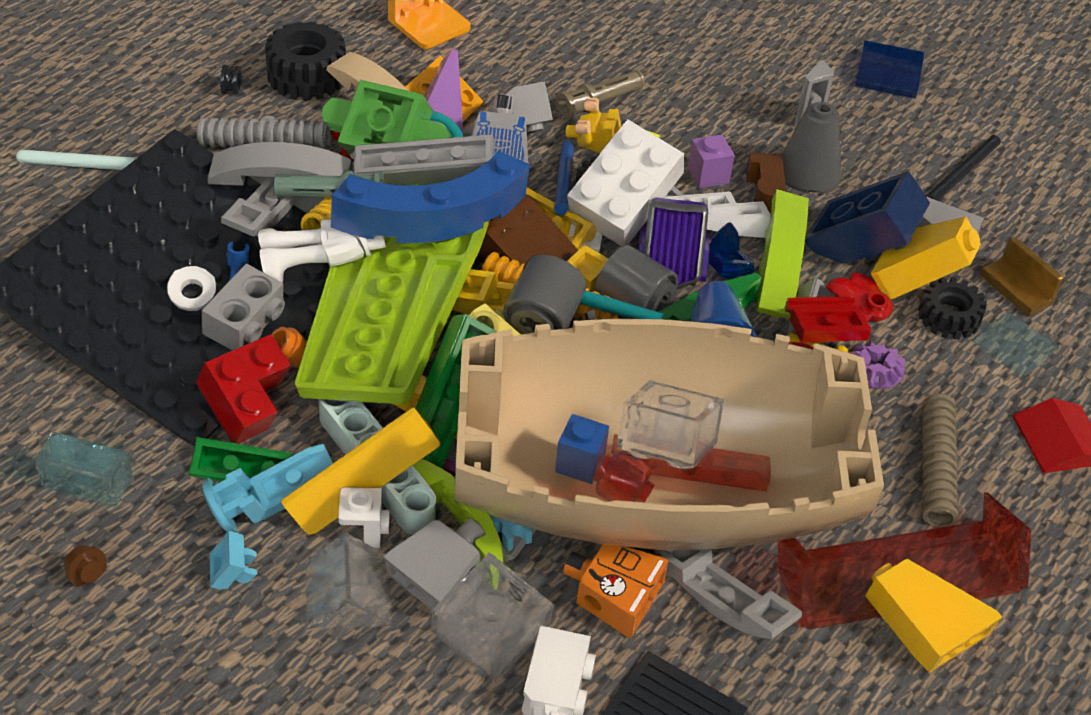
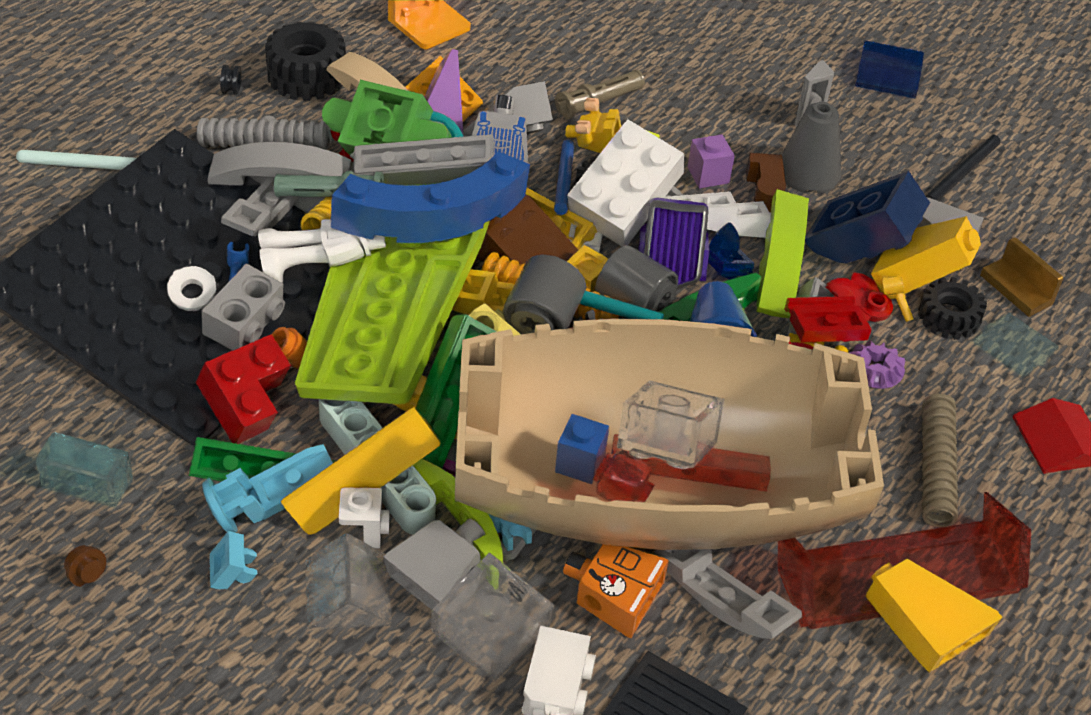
(894, 285): none -> yellow hand

